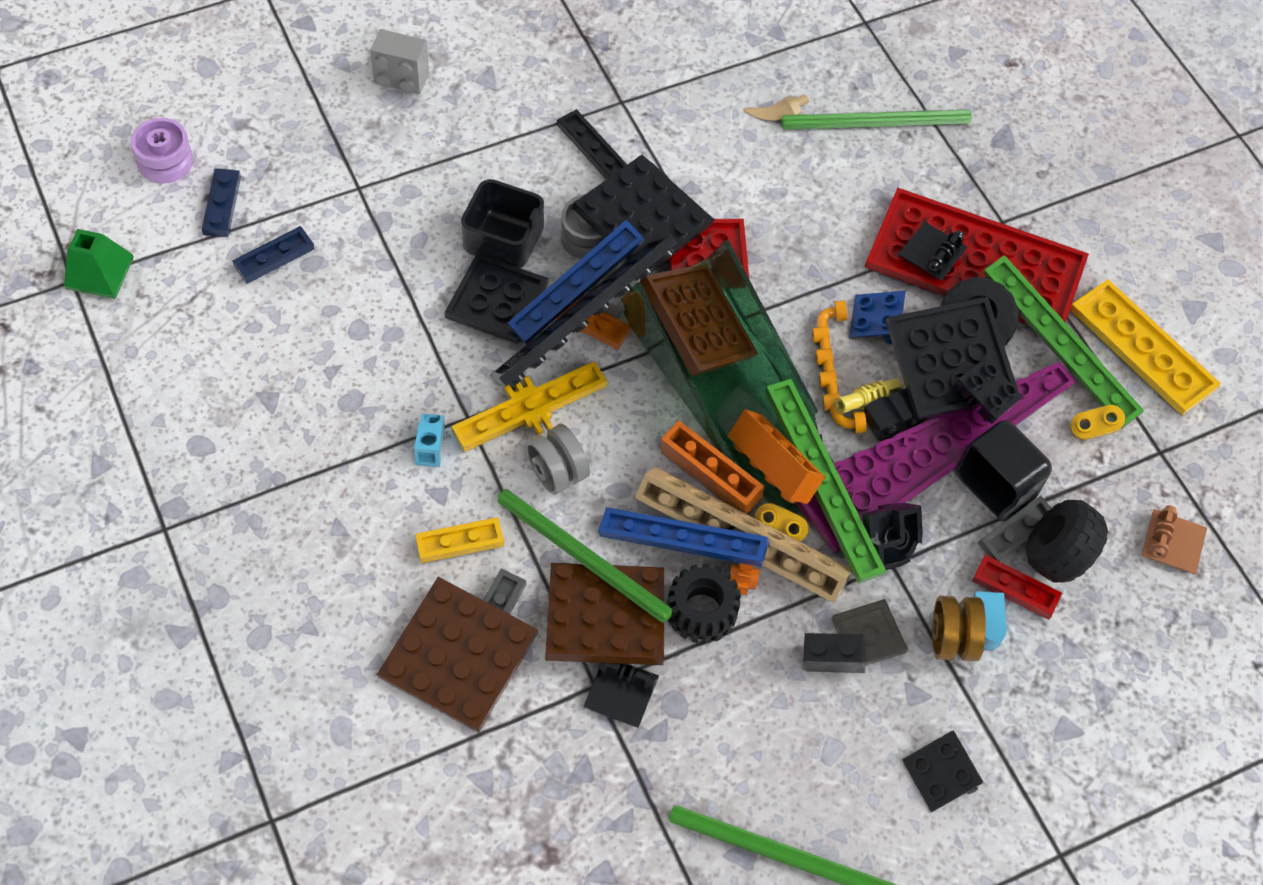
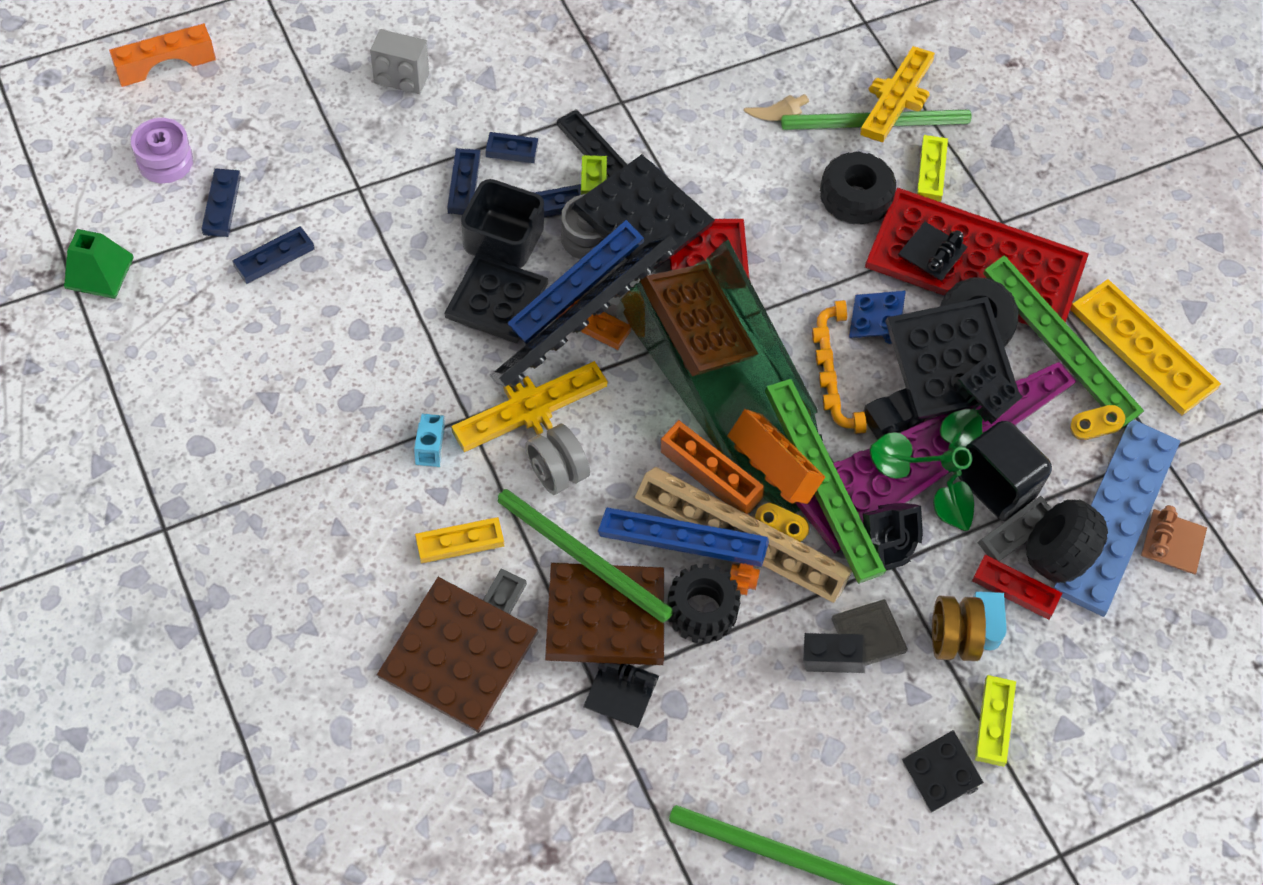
(136, 59): none -> orange arch
(463, 179): none -> dark blue plate
(511, 147): none -> dark blue plate
(557, 198): none -> dark blue plate
(593, 172): none -> lime plate
(861, 171): none -> black tyre
(866, 394): light yellow hinge -> none
(897, 94): none -> yellow hinge
(932, 167): none -> neon yellow plate
(951, 503): none -> green plant
(995, 721): none -> neon yellow plate
(1125, 503): none -> medium blue plate

